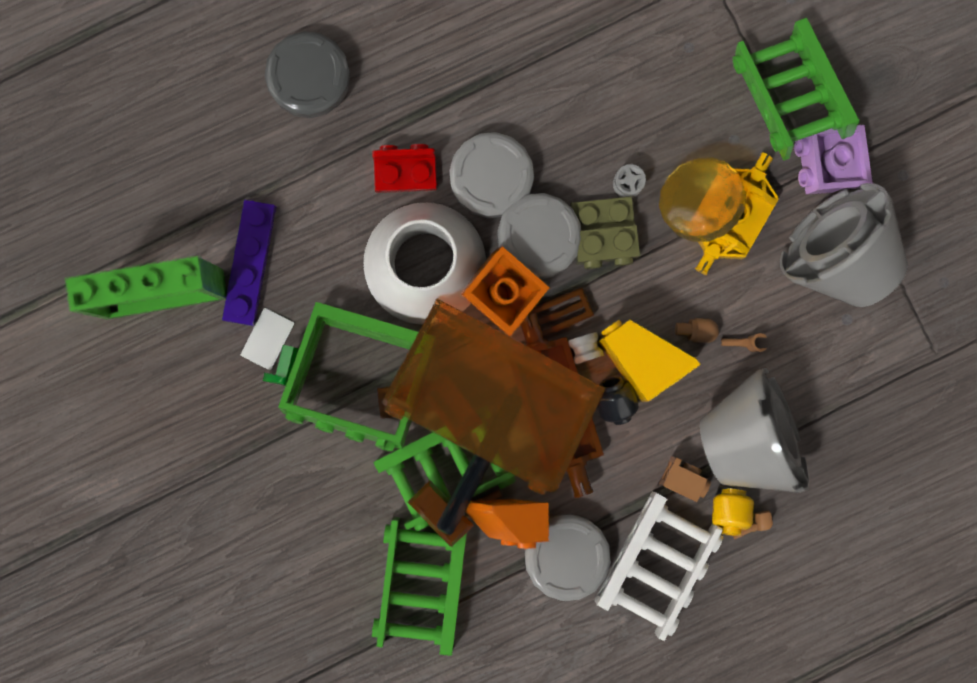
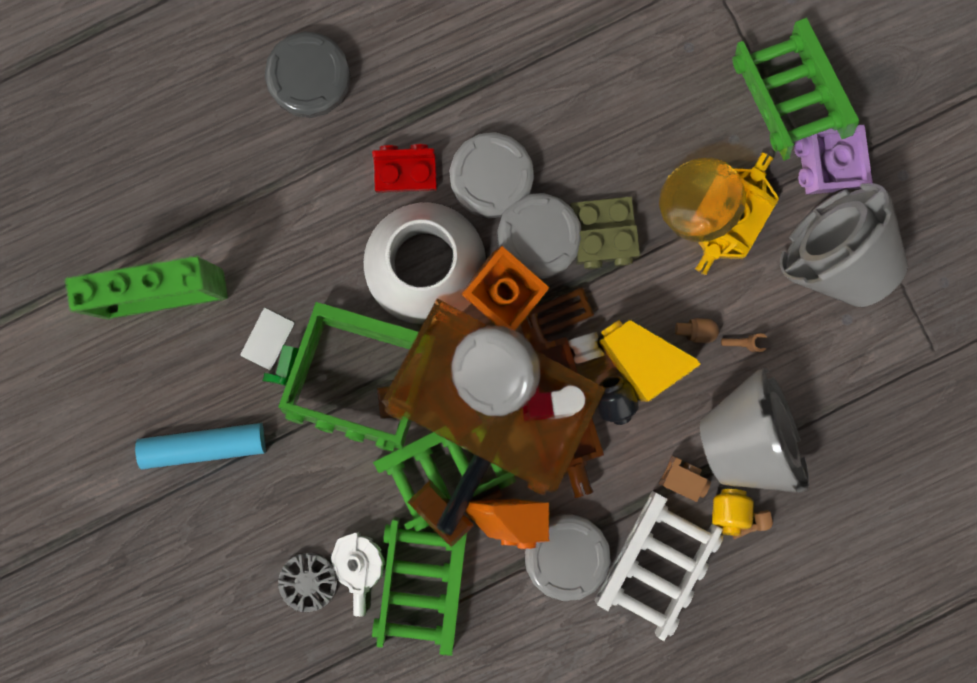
(200, 446): none -> medium azure brick
(249, 263): dark purple plate -> none
(307, 582): none -> light grey wheel
(357, 566): none -> white piece
(495, 370): none -> light grey piece
(553, 404): none -> leg
(631, 176): light grey wheel -> none

